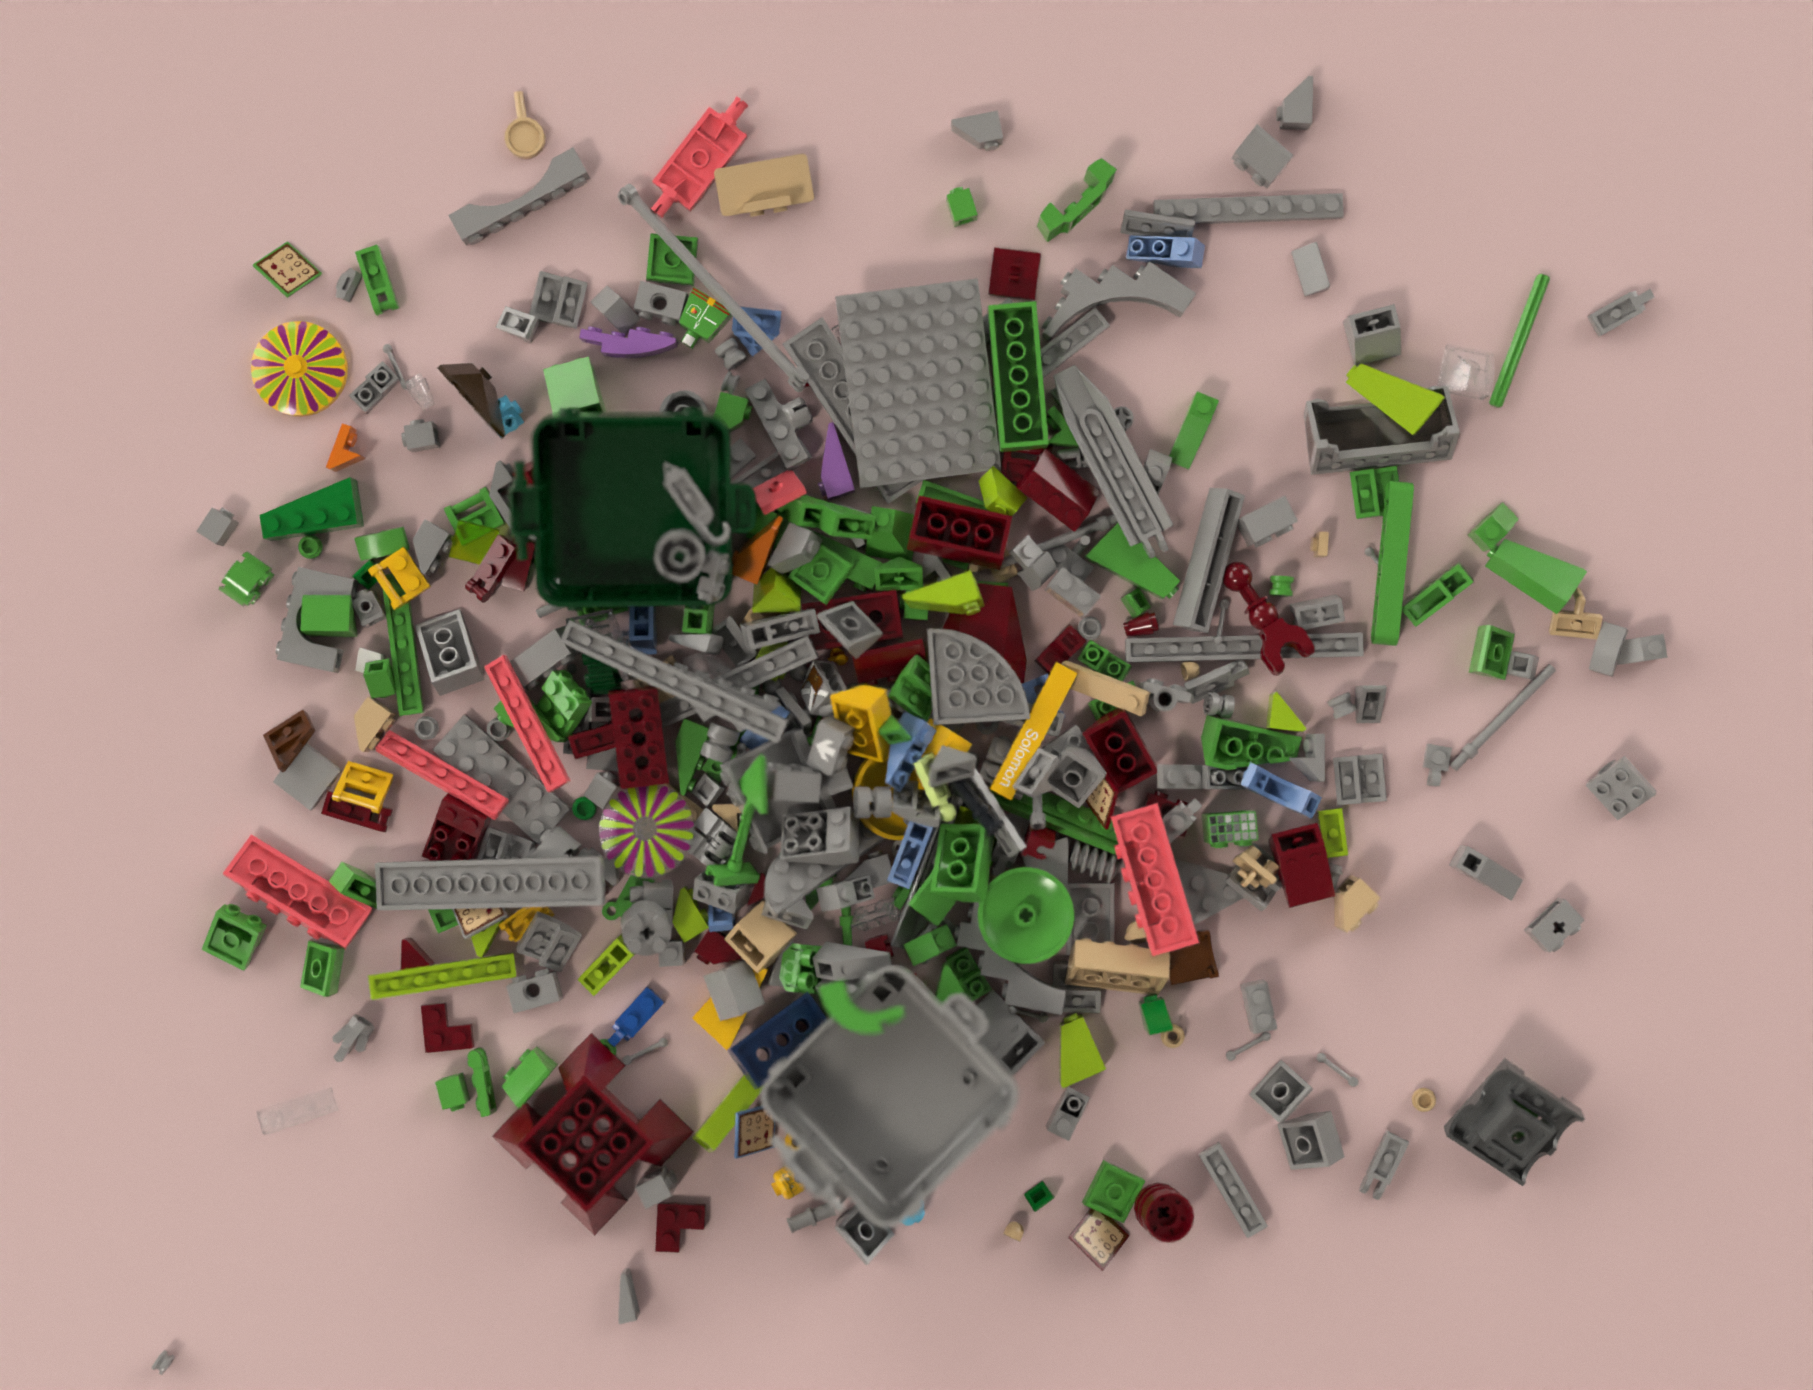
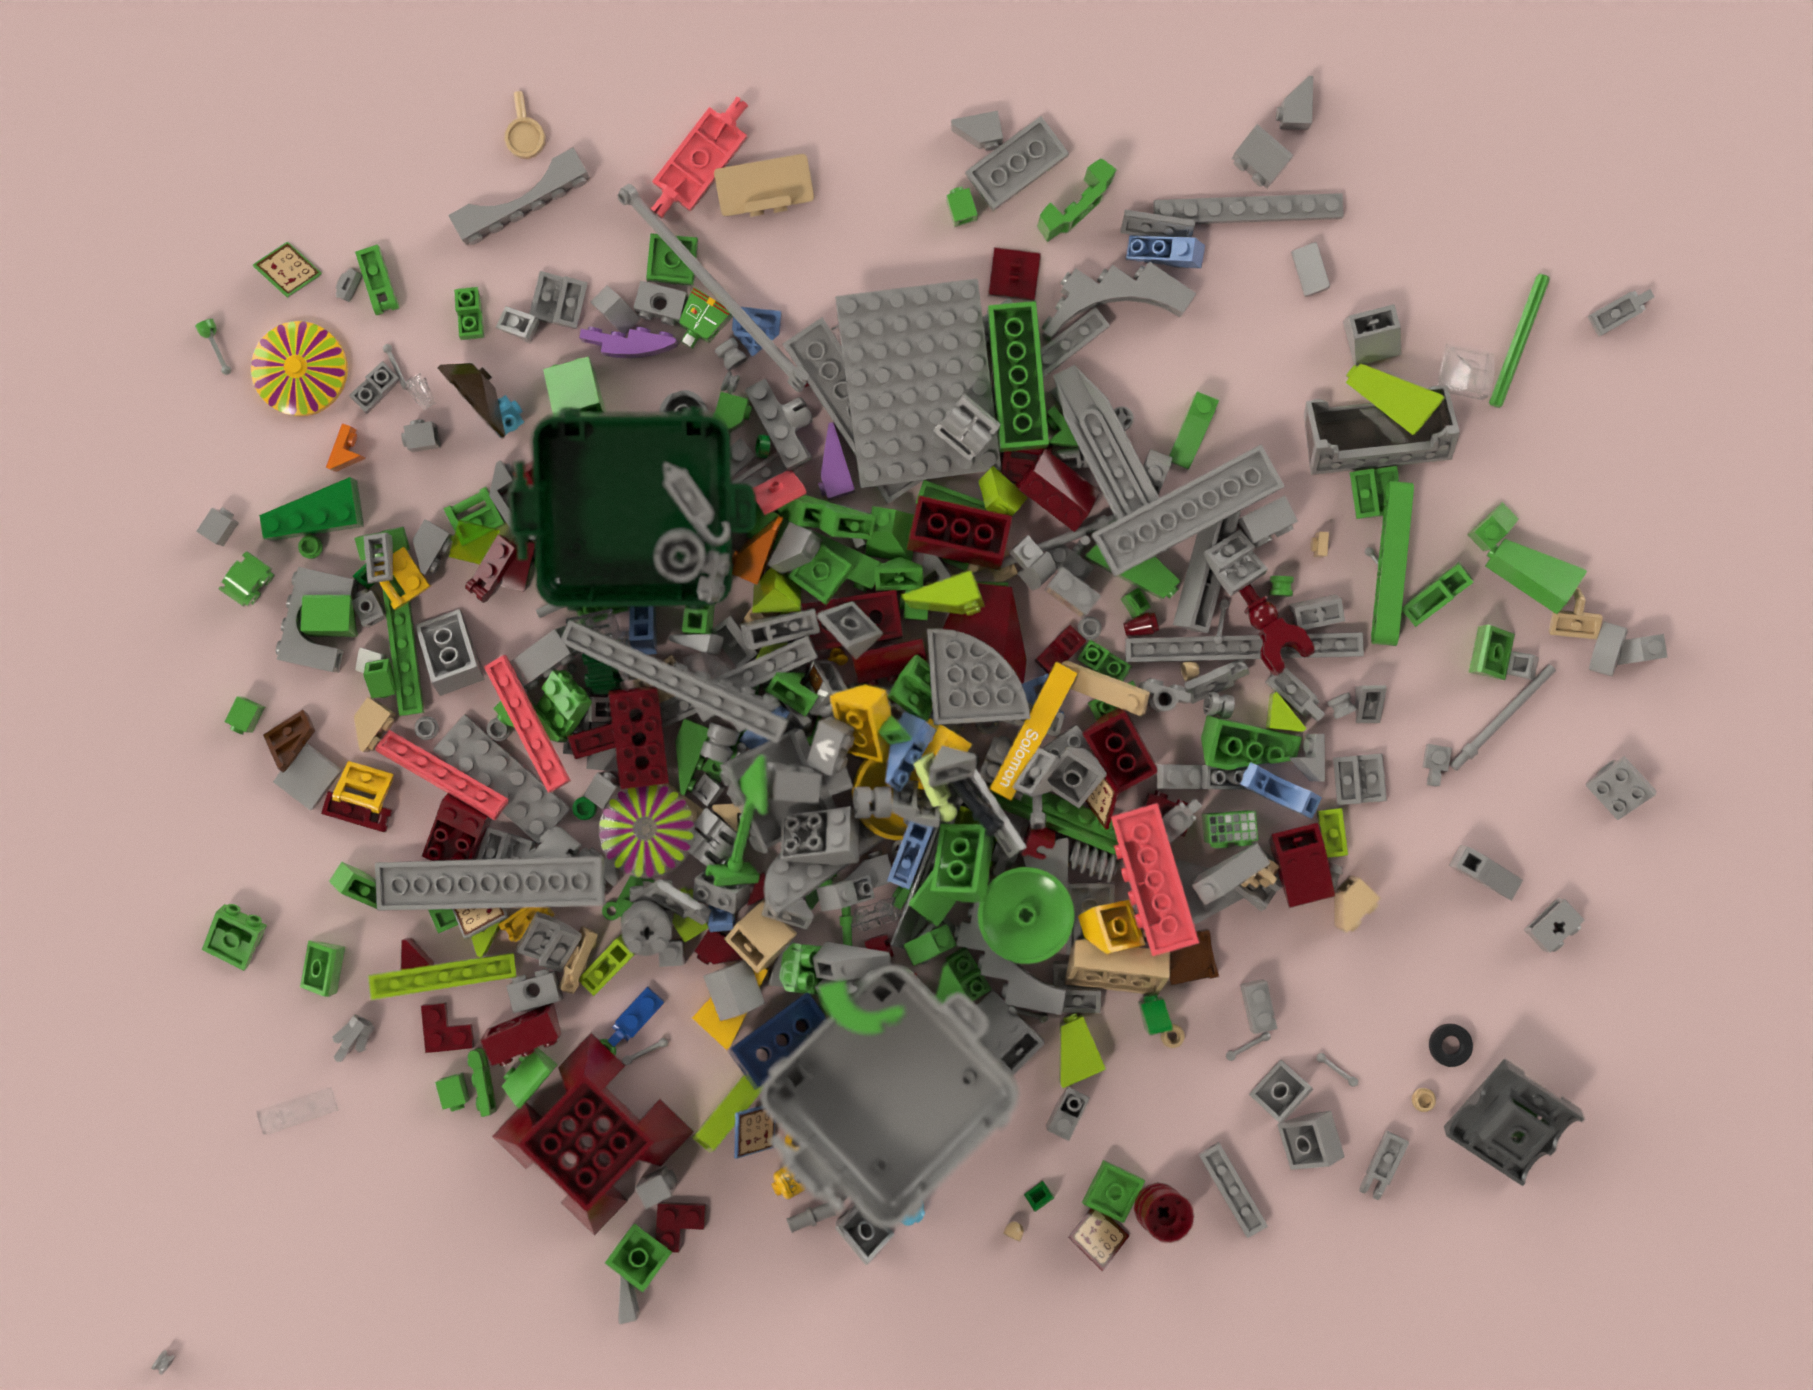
(207, 330): none -> hinge
(244, 715): none -> bright green brick
(296, 893): coral plate -> none
(370, 551): none -> light grey slope
(469, 313): none -> bright green slope
(521, 1035): none -> dark red slope
(578, 960): none -> tan hinge
(638, 1257): none -> bright green slope
(678, 902): none -> light grey hinge
(762, 446): none -> green tile
(788, 689): none -> bright green slope
(967, 427): none -> light grey plate
(1016, 163): none -> light grey plate
(1111, 927): none -> yellow slope
(1188, 510): none -> light grey plate
(1229, 873): none -> light grey slope
(1235, 562): none -> light grey slope
(1296, 694): none -> light grey hinge
(1465, 1049): none -> black tyre

